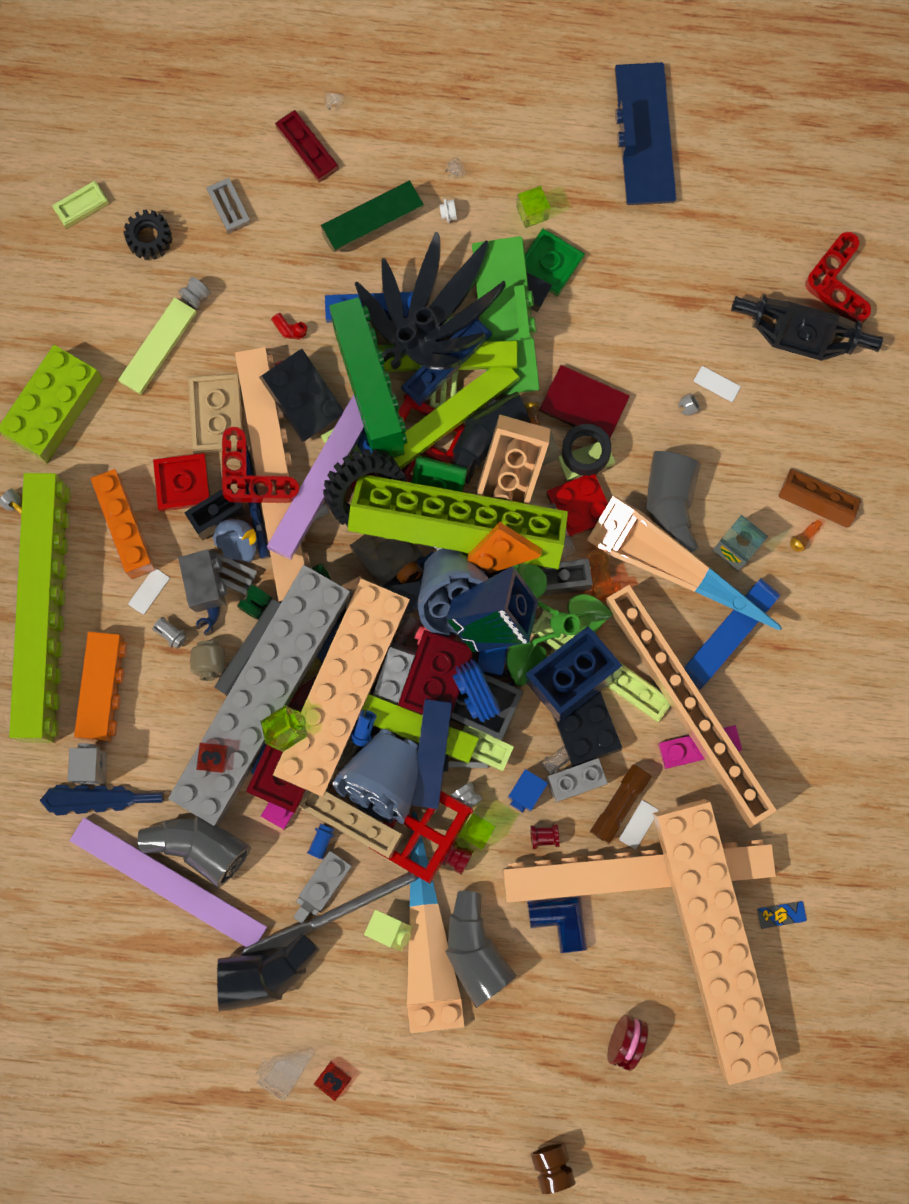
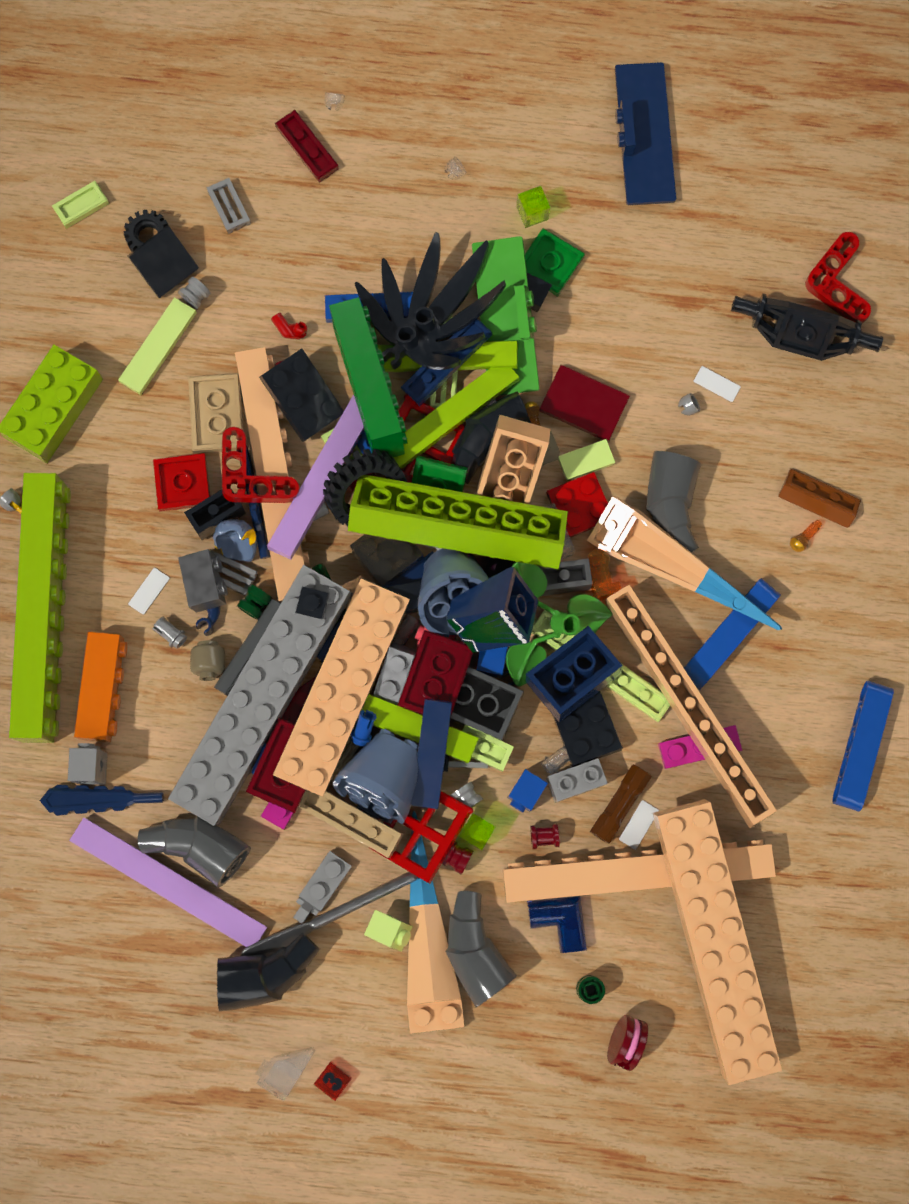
(123, 524): orange brick -> none
(163, 261): none -> black tile
(212, 757): clear red tile -> none
(284, 728): clear neon green brick -> none
(312, 603): none -> black plate
(321, 841): blue pin -> none
(371, 216): dark green brick -> none
(410, 573): reddish brown tile -> none
(448, 210): white plate -> none
(480, 698): blue brick -> none
(502, 550): orange wing -> none
(554, 1172): reddish brown wheel -> none
(586, 430): black tyre -> none
(586, 987): none -> dark green wheel
(734, 553): clear light blue piece -> none
(781, 914): sticker -> none
(863, 746): none -> blue beam

